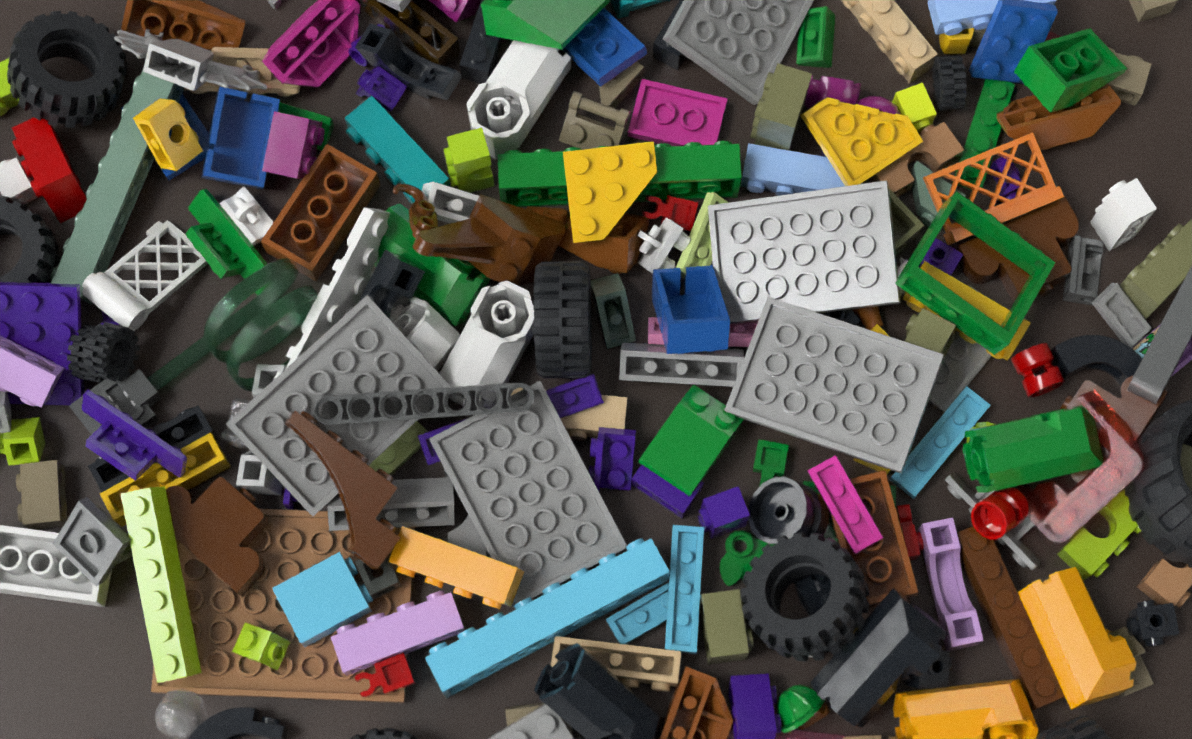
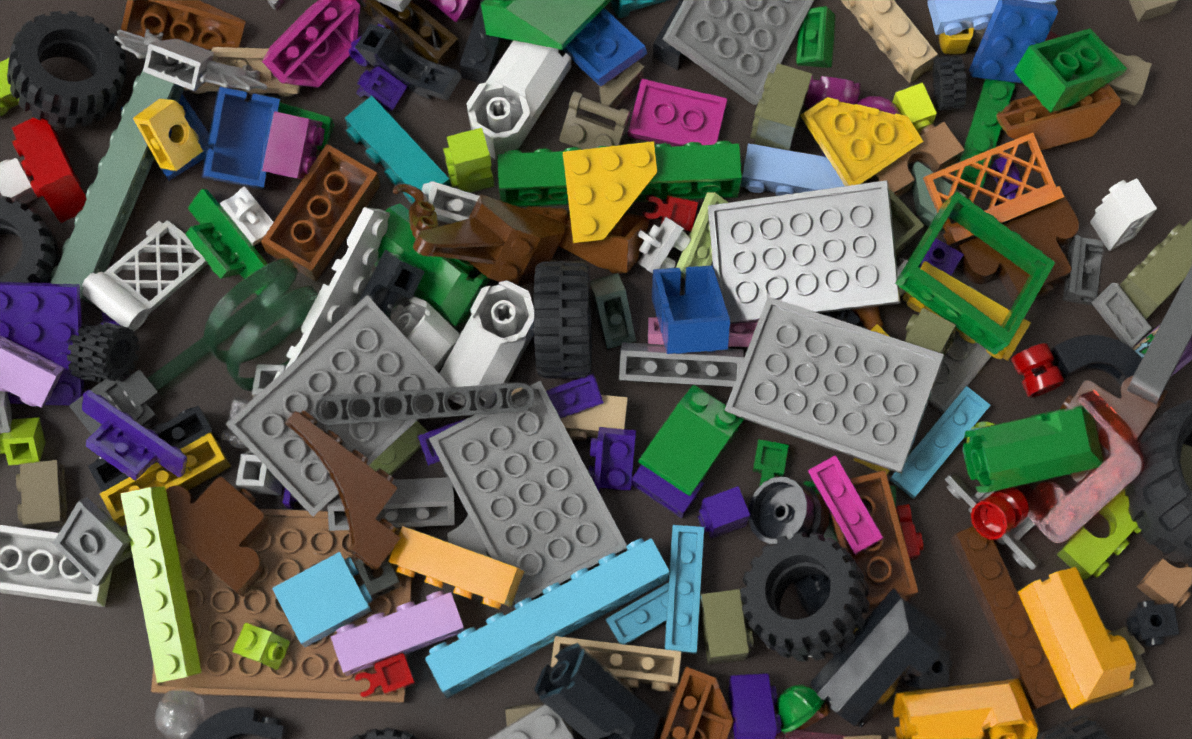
(736, 563): green plate -> none
(945, 576): lavender arch -> none

